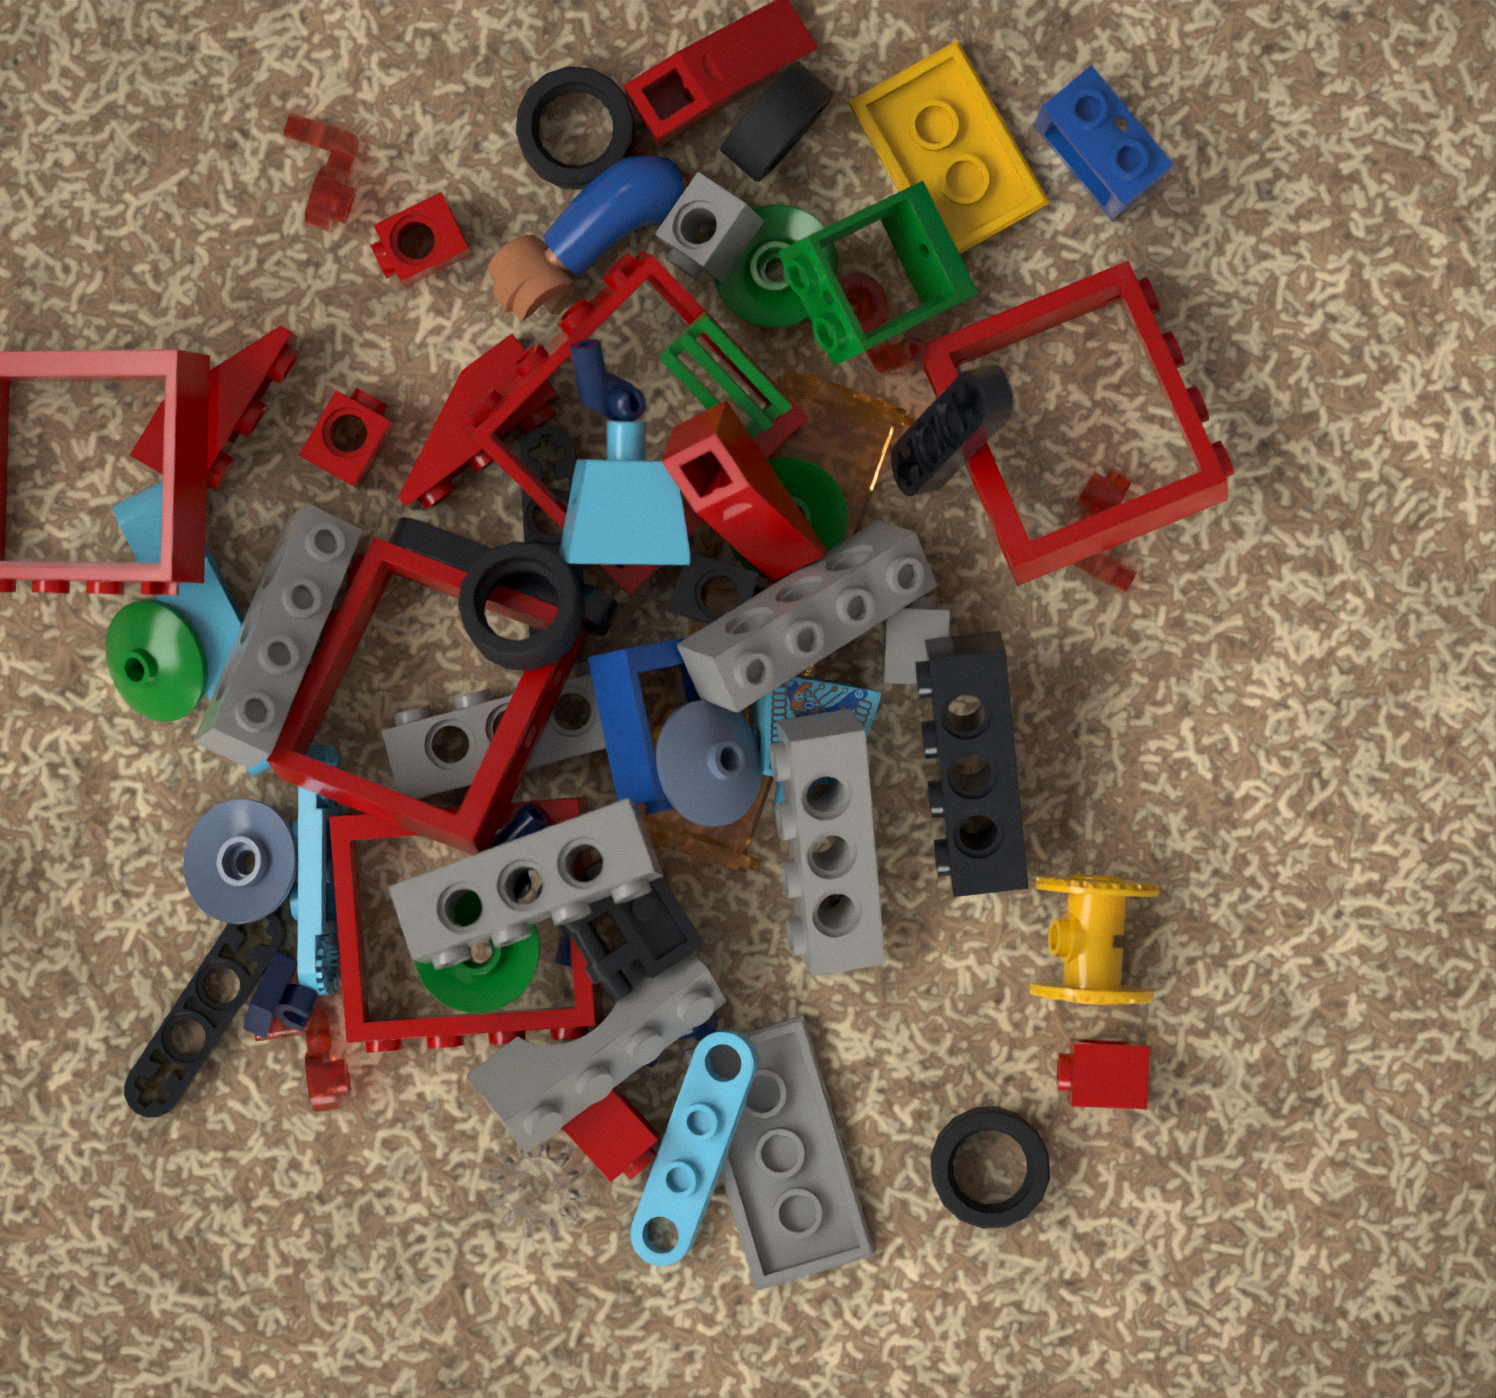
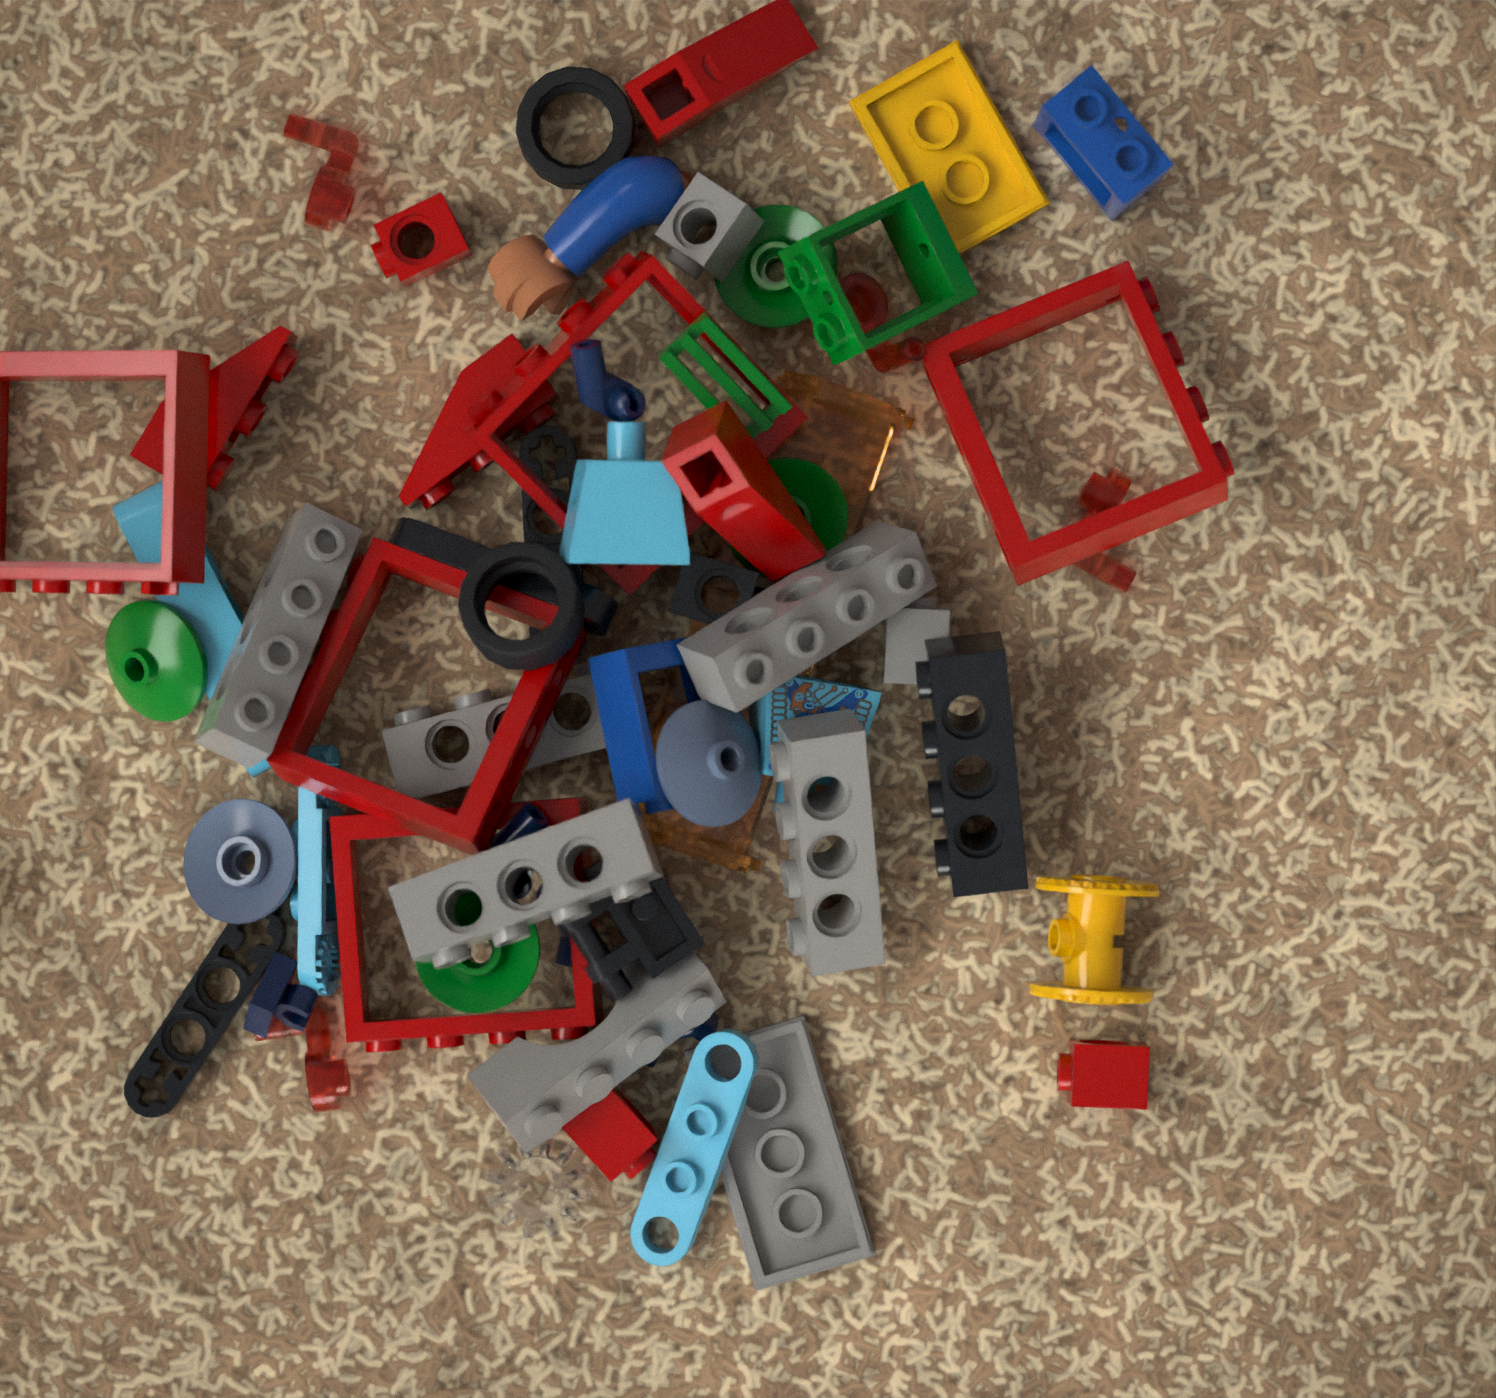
(321, 445): red brick -> none
(777, 121): black tyre -> none
(952, 429): black beam -> none
(995, 1214): black tyre -> none

